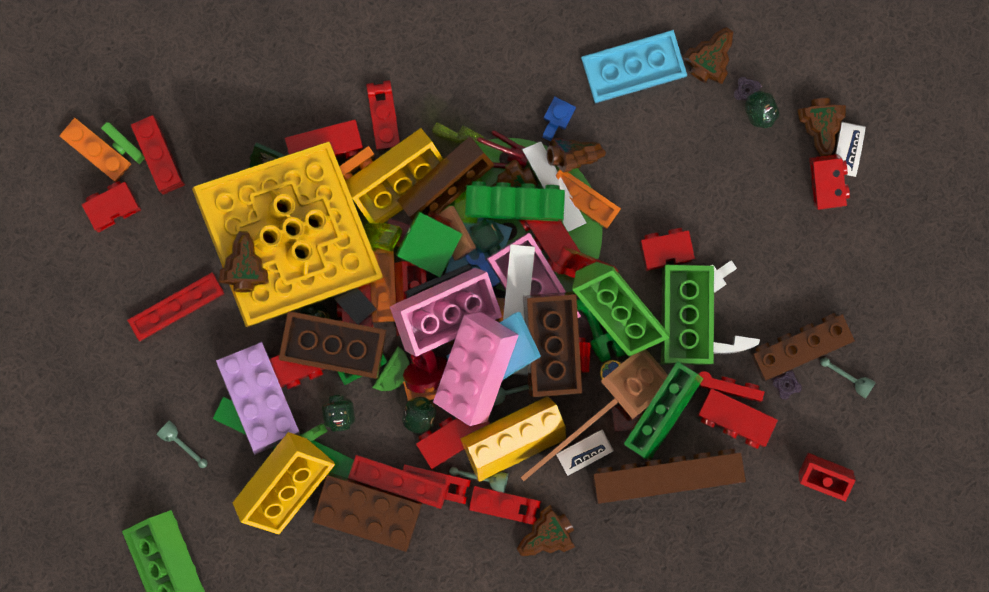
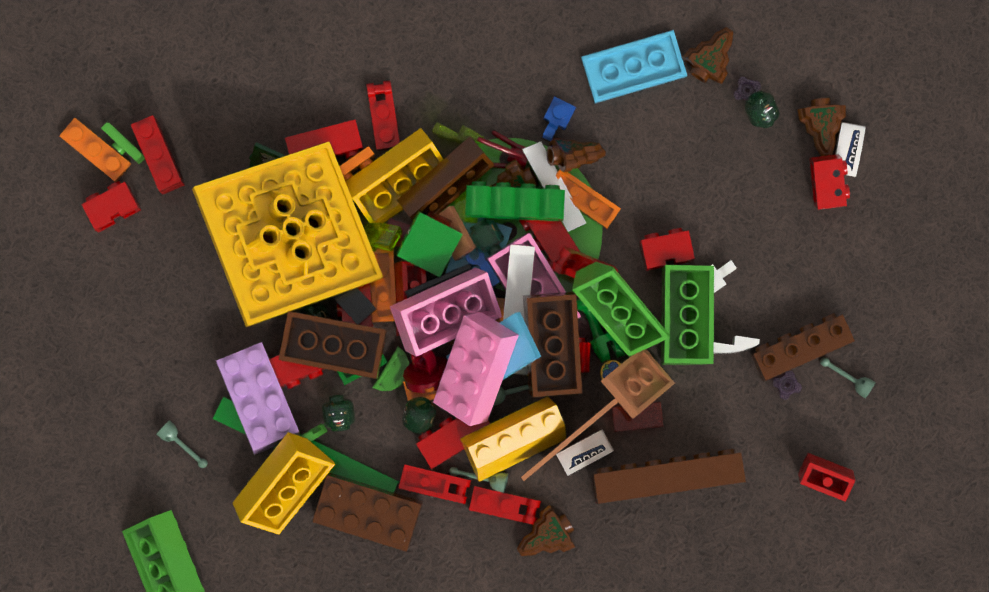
(175, 306): red tile -> none
(243, 266): reddish brown rock -> none
(398, 481): red tile -> none
(663, 411): green brick -> none
(728, 386): red plate -> none
(736, 419): red brick -> none

